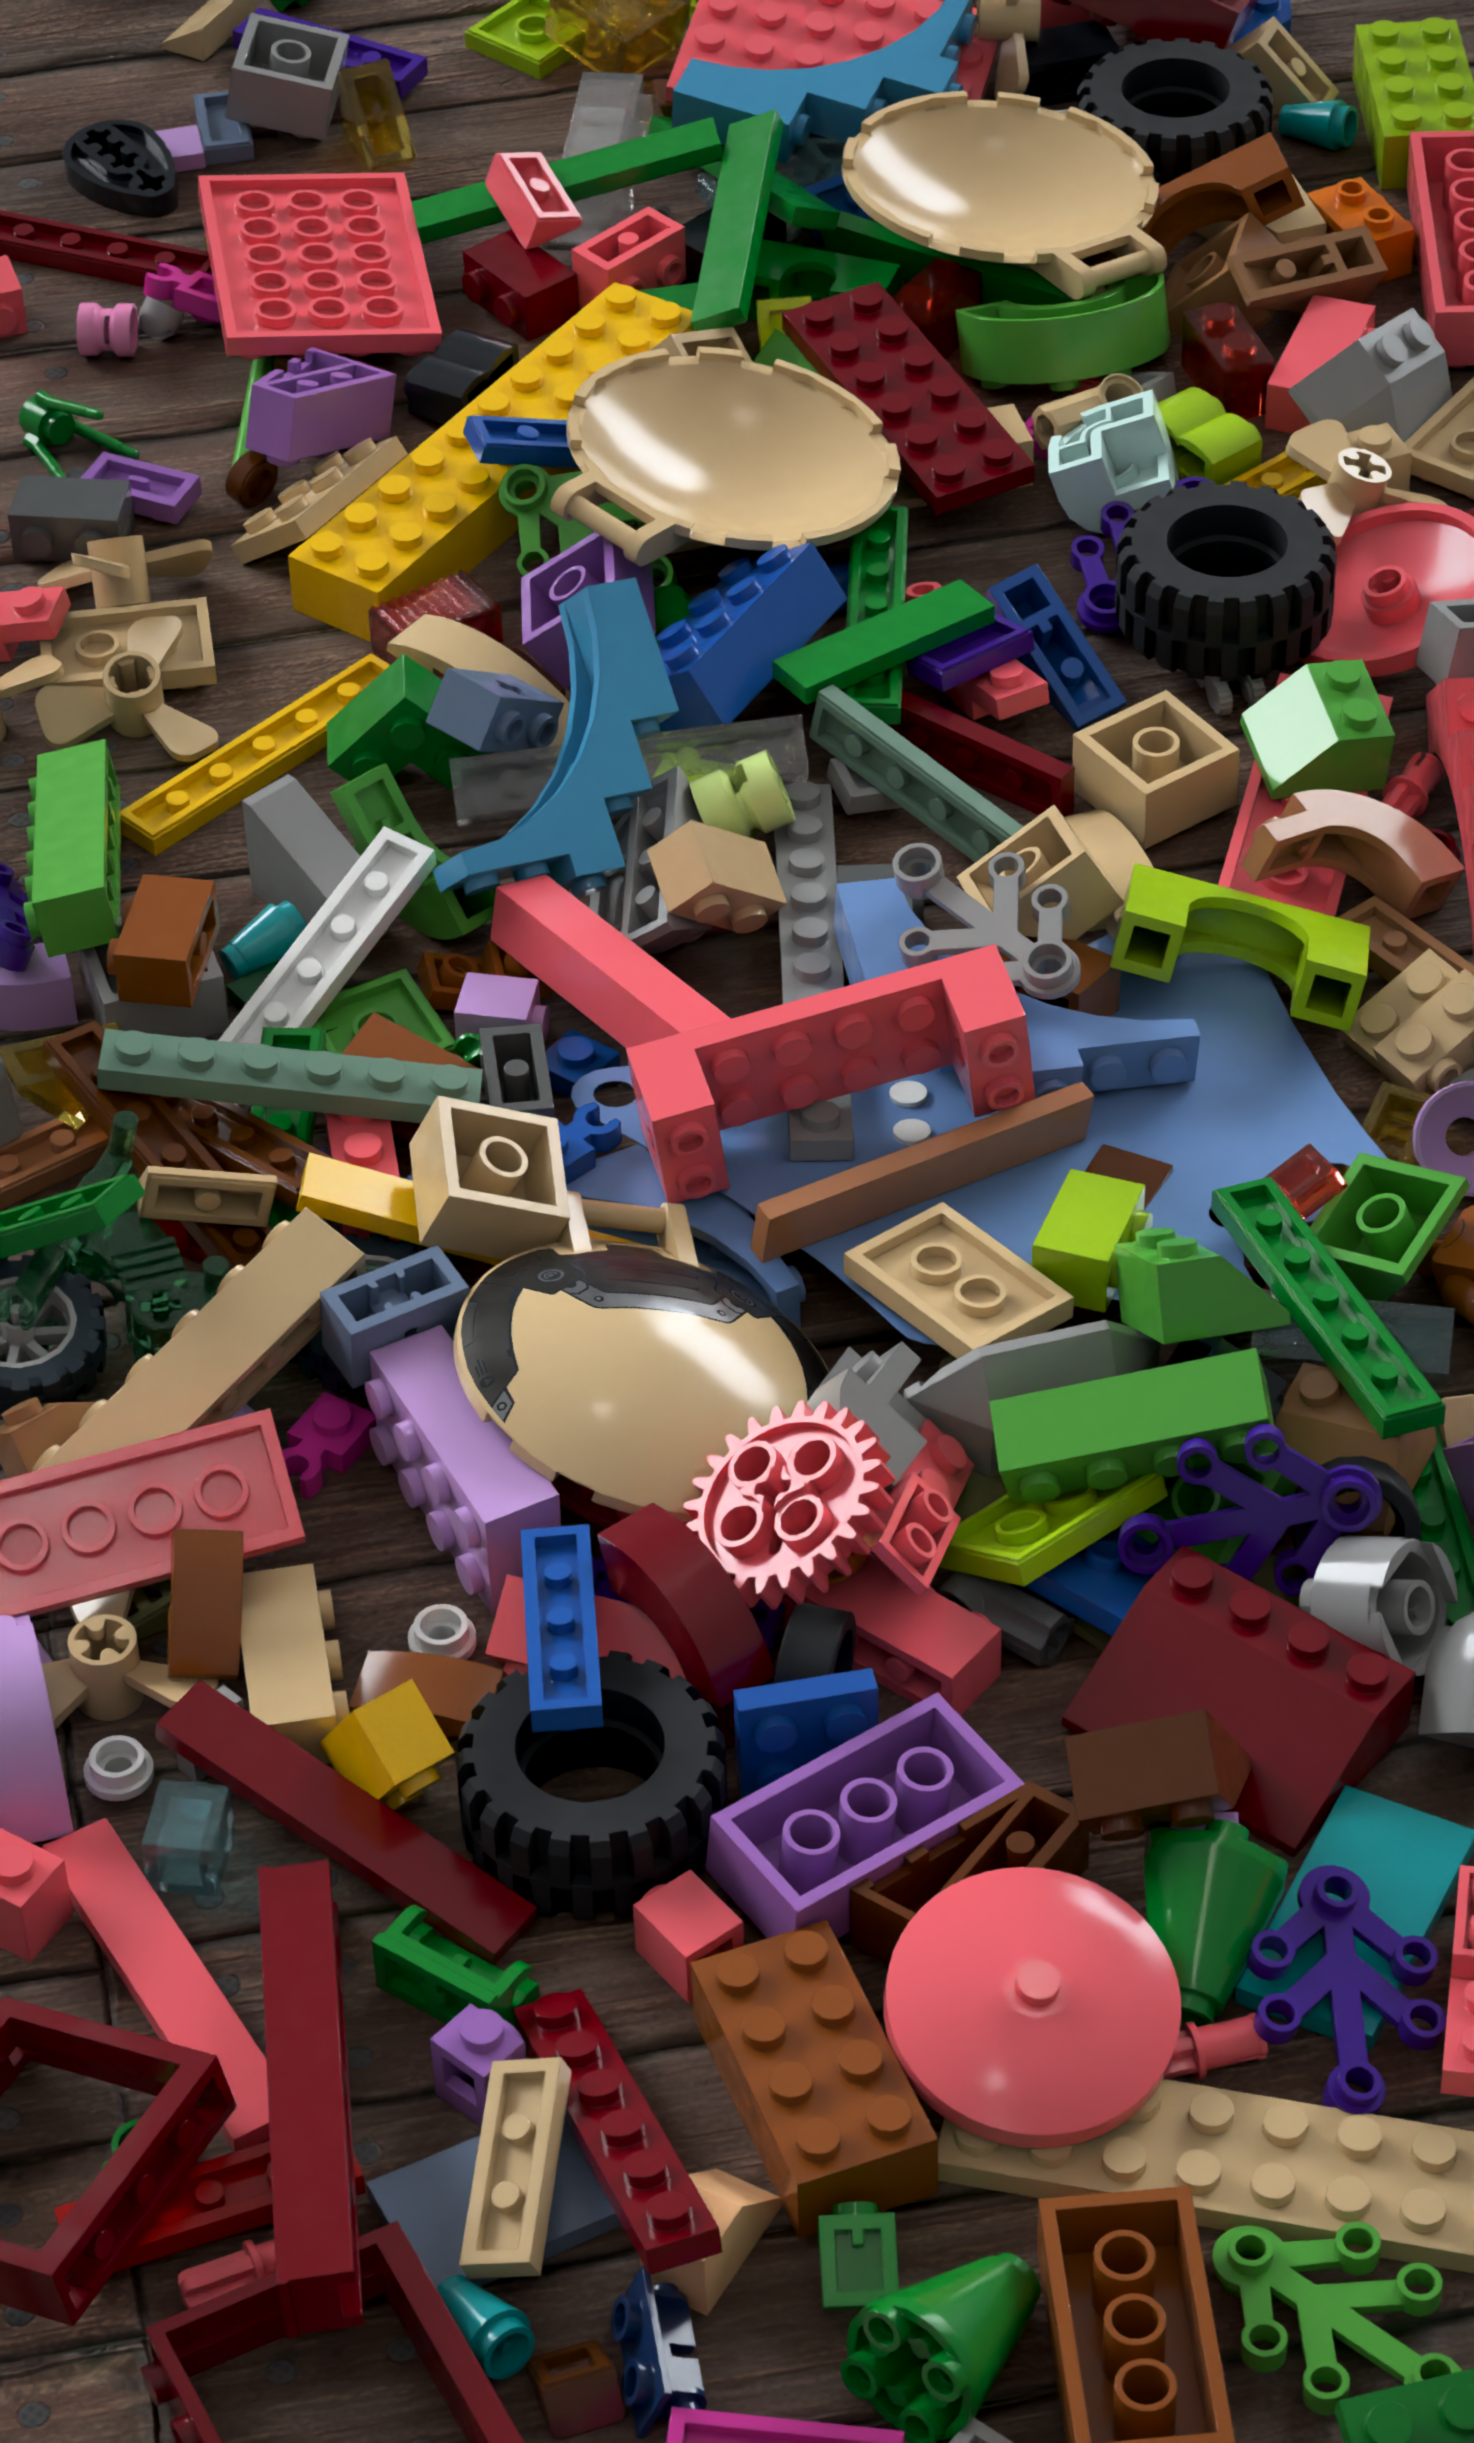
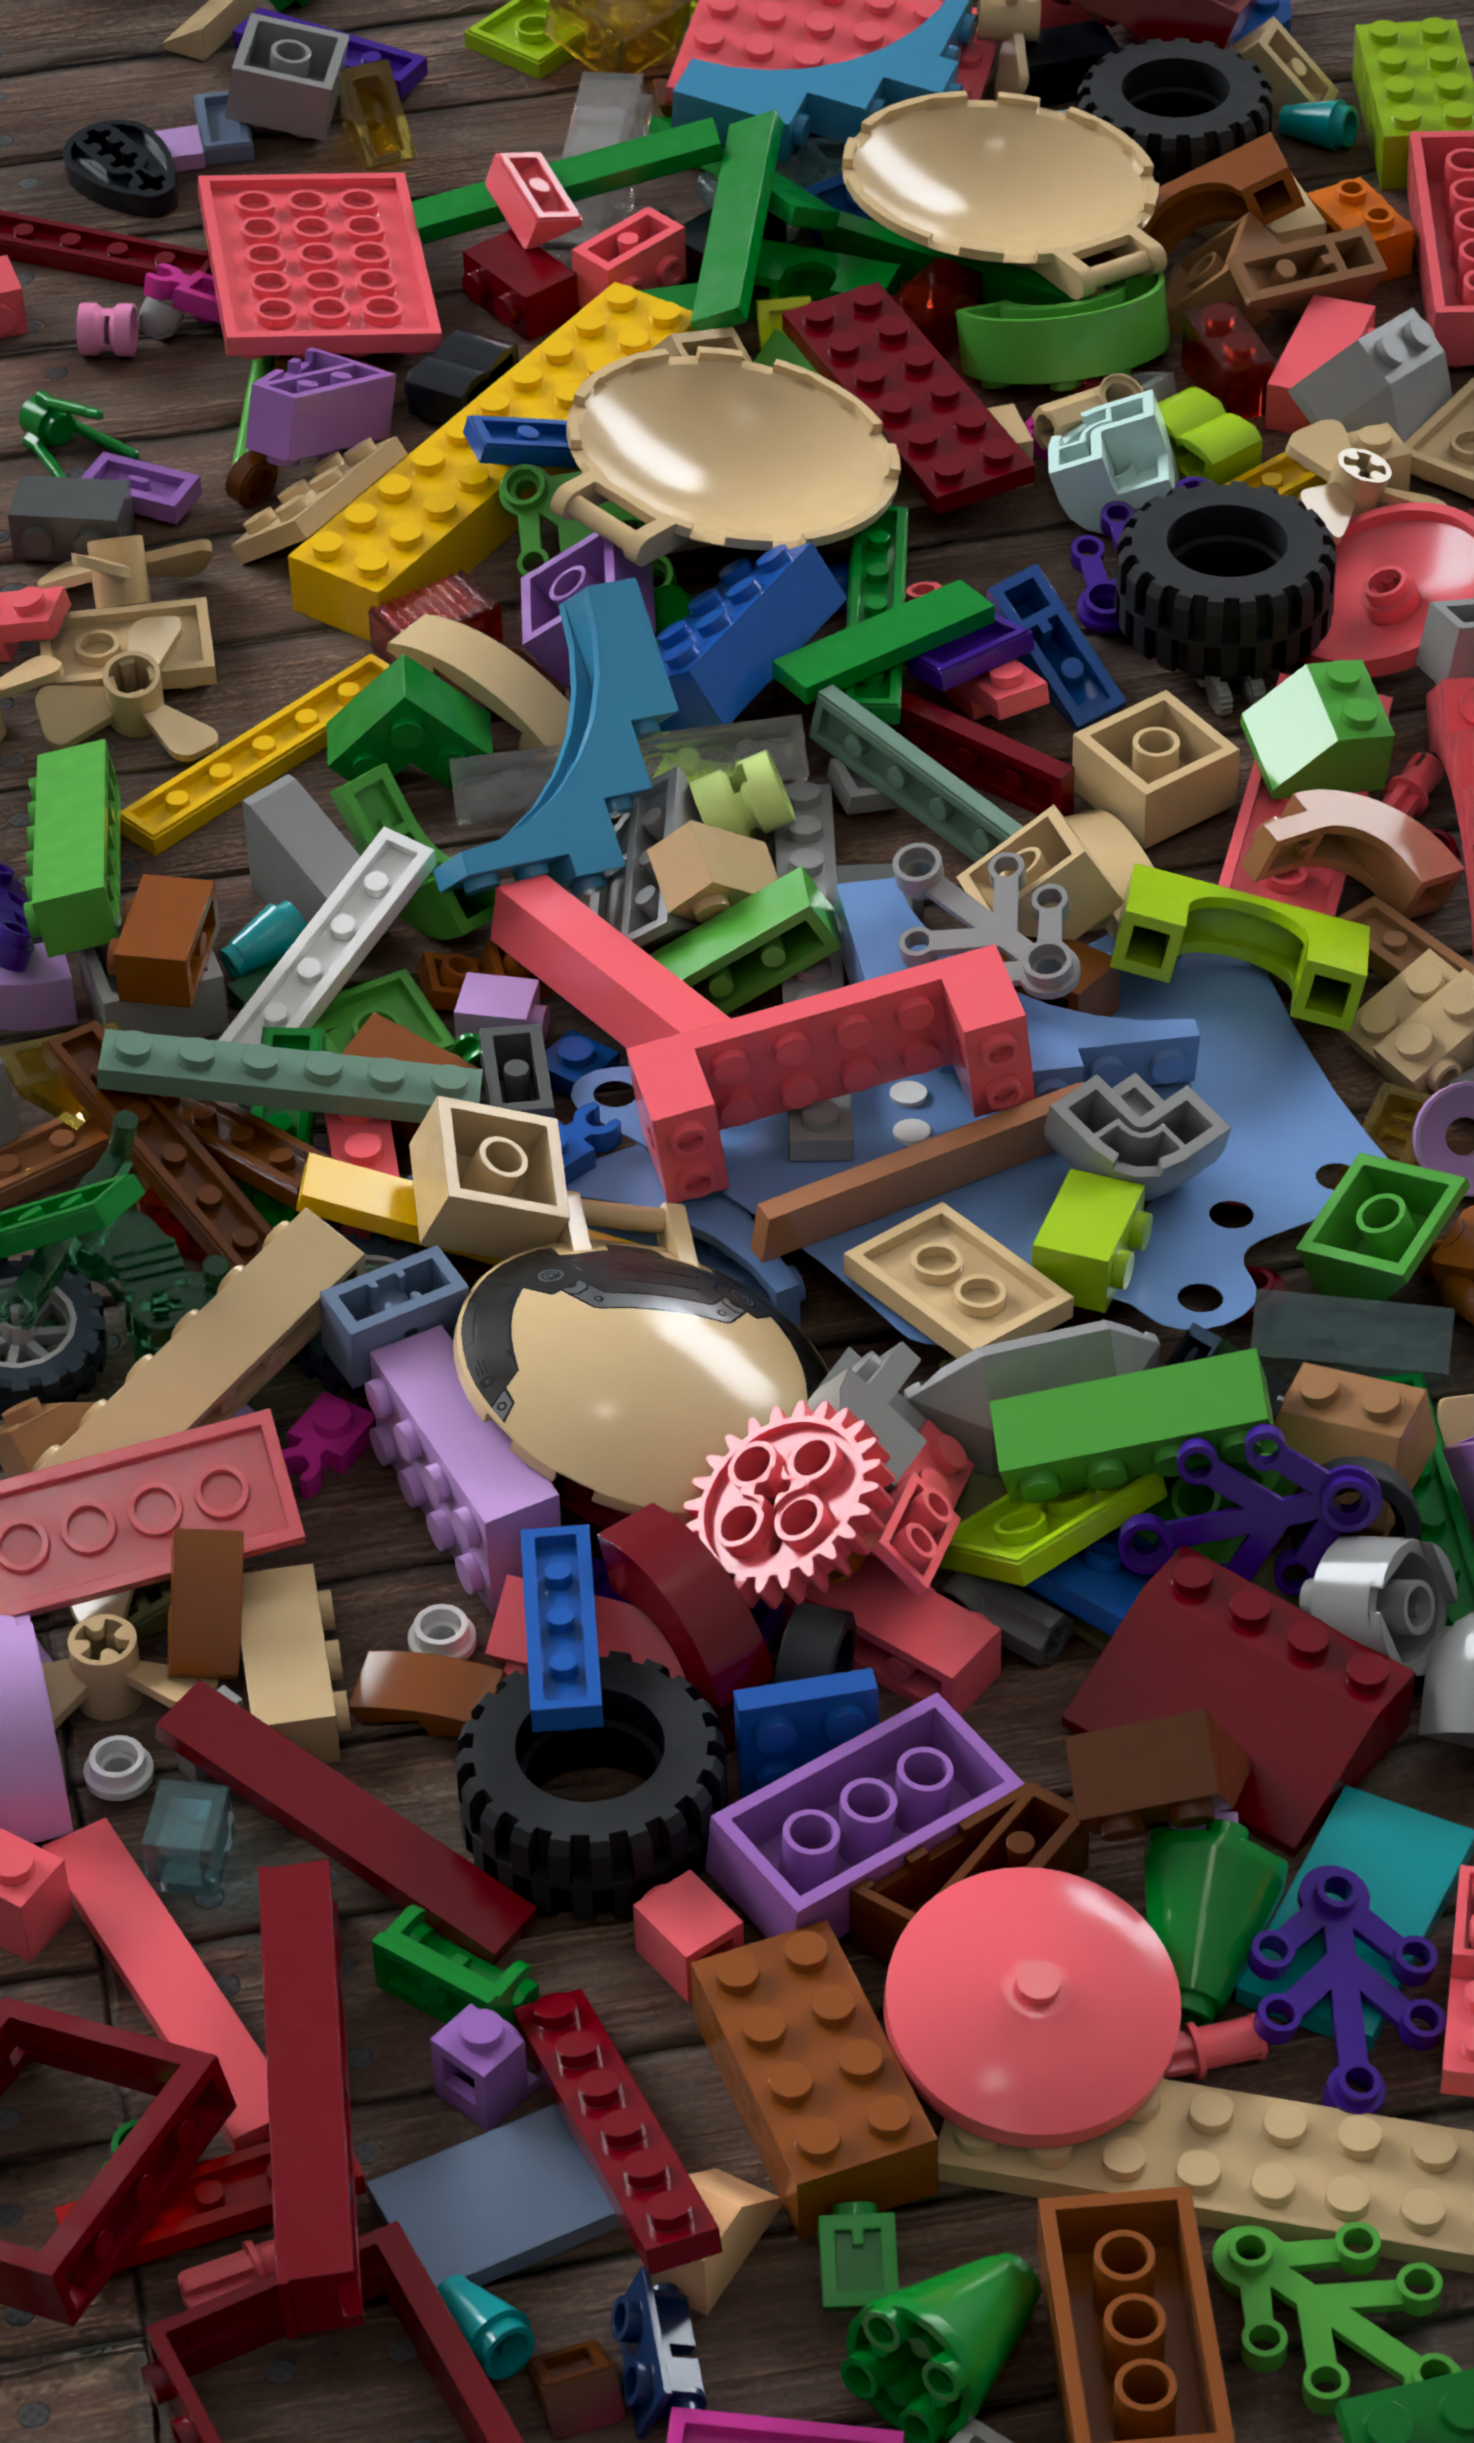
(206, 1196): tan slope -> none
(390, 1746): yellow brick -> none
(494, 711): sand blue brick -> none
(515, 2168): tan plate -> none
(755, 942): none -> bright green brick
(1136, 1133): none -> light grey brick
(1186, 1291): bright green slope -> none
(1308, 1180): clear red tile -> none
(1328, 1308): green tile -> none

